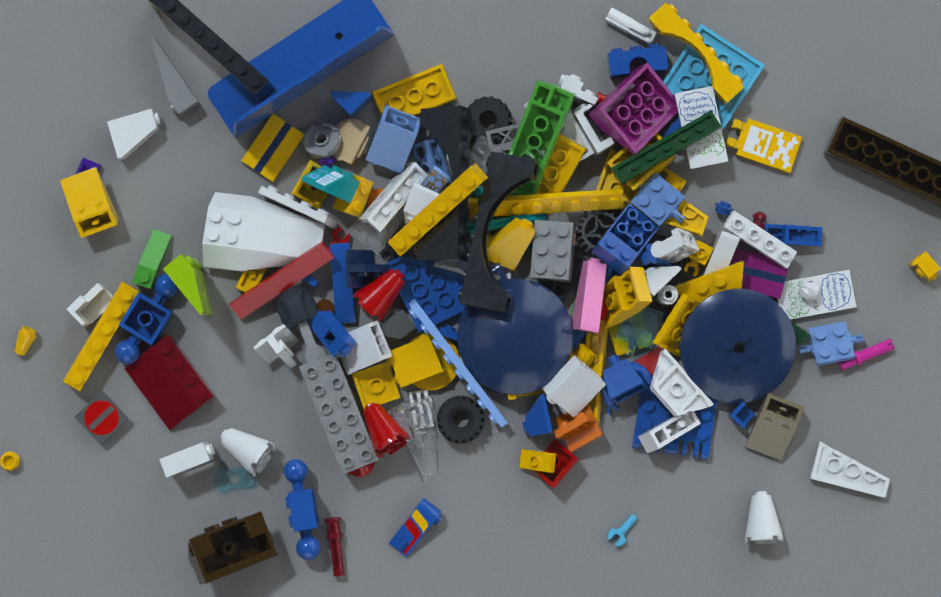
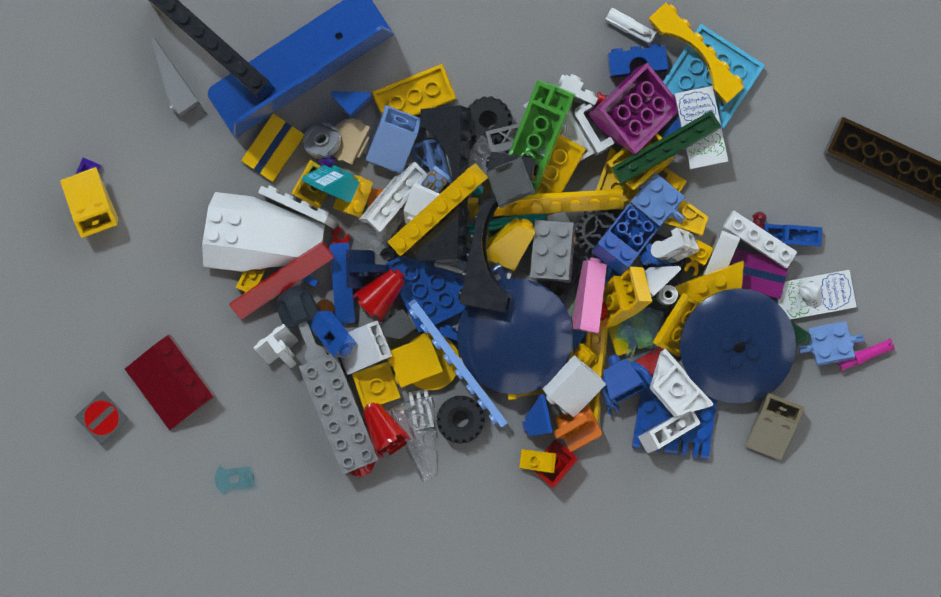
(9, 461): yellow plate -> none
(24, 340): yellow cone -> none
(90, 307): white panel -> none
(100, 336): yellow brick -> none
(133, 131): white slope -> none
(133, 321): blue brick -> none
(152, 259): bright green slope -> none
(187, 458): white window -> none
(189, 278): lime slope -> none
(245, 542): dark brown brick -> none
(247, 449): white cone -> none
(303, 509): blue brick -> none
(335, 536): dark red pin -> none
(416, 526): blue door -> none
(510, 182): none -> dark grey piece
(622, 530): medium azure bar -> none
(723, 207): blue plate -> none
(741, 414): blue panel -> none
(762, 521): white cone -> none
(765, 144): yellow tile -> none
(840, 470): white wing -> none
(925, 266): yellow brick -> none

